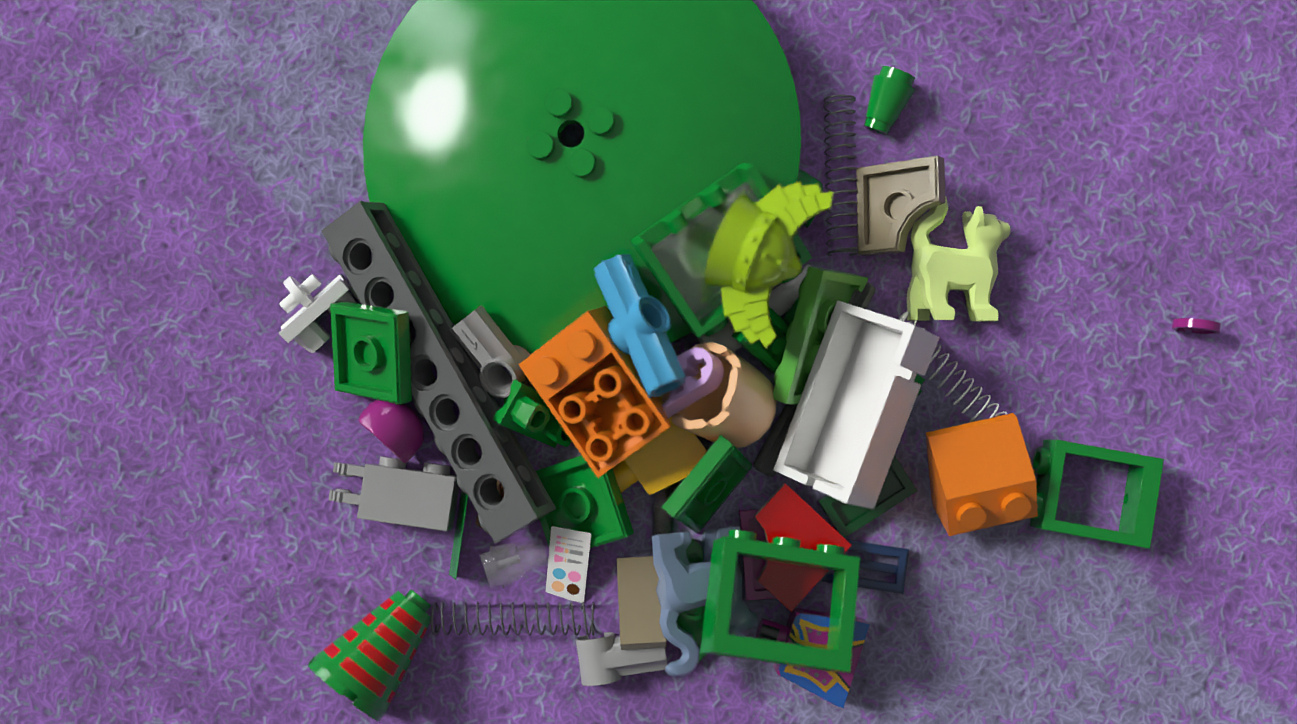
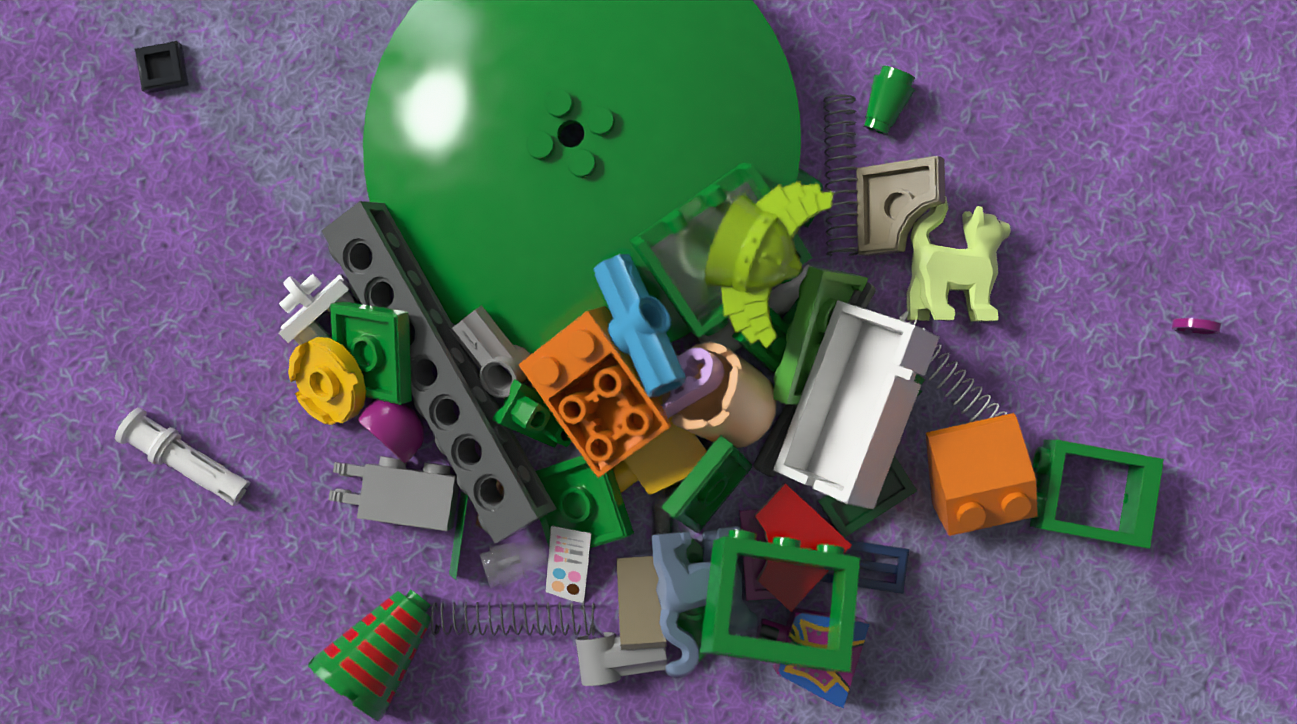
(161, 67): none -> black tile
(166, 447): none -> white pin
(327, 380): none -> yellow tile

